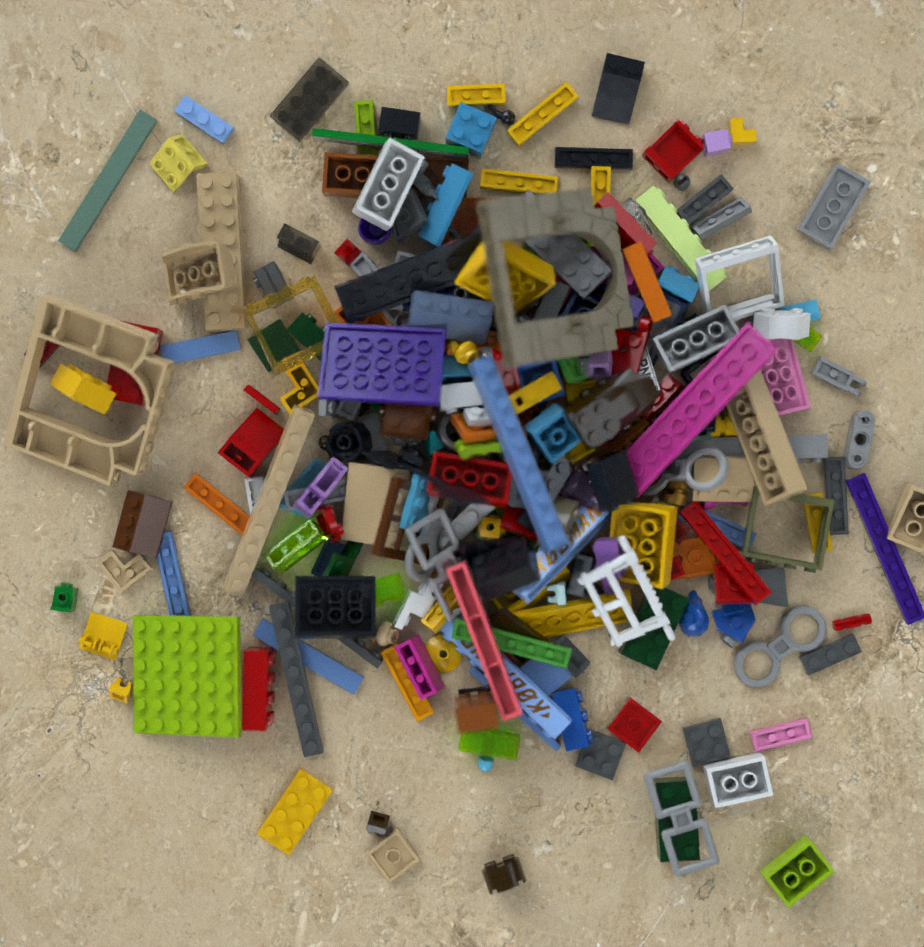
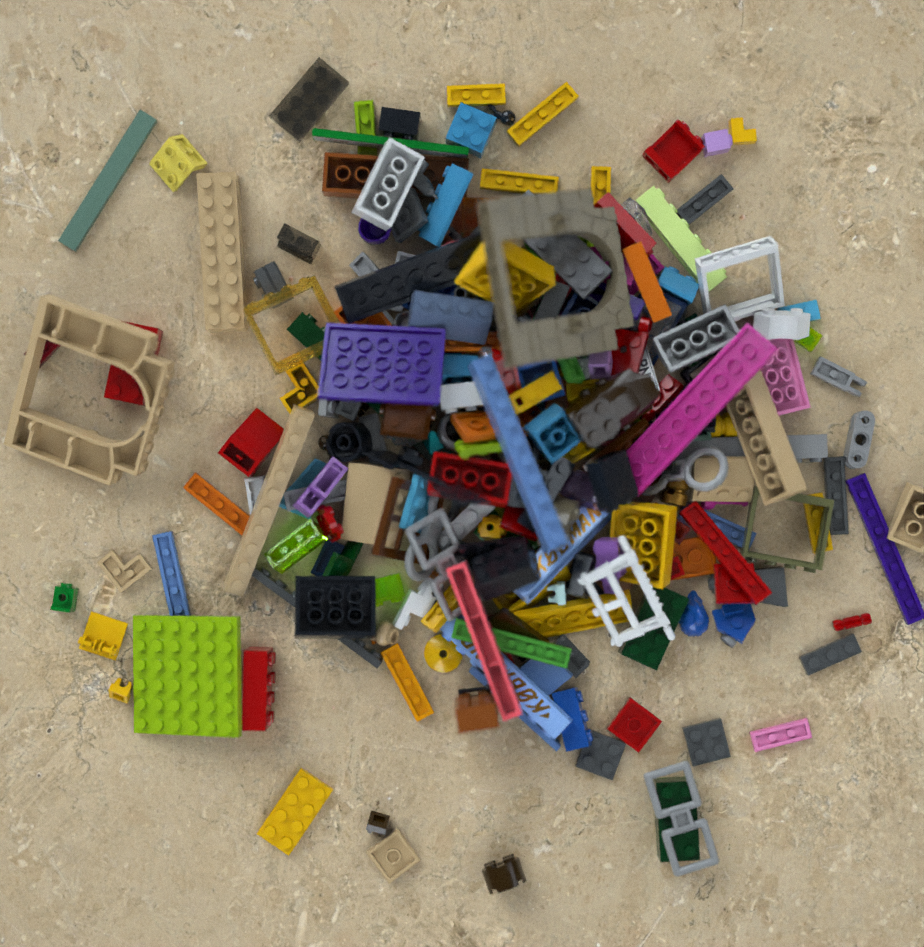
(83, 387): yellow brick -> none
(142, 524): reddish brown slope -> none
(197, 270): tan slope -> none
(201, 347): medium blue tile -> none
(204, 119): light blue plate -> none
(262, 399): red tile -> none
(279, 342): clear green tile -> none
(296, 679): dark grey plate -> none
(314, 660): medium blue tile -> none
(347, 252): red tile -> none
(419, 667): dark pink brick -> none
(463, 353): yellow animal -> none
(476, 417): white plate -> none
(485, 763): medium azure hinge -> none
(491, 743): clear neon green brick -> none
(587, 157): black tile -> none
(618, 88): black slope -> none
(685, 185): dark grey hinge -> none
(721, 218): light grey plate -> none
(737, 780): white brick -> none
(780, 646): light grey bar -> none
(797, 871): lime brick -> none
(833, 206): light grey plate -> none

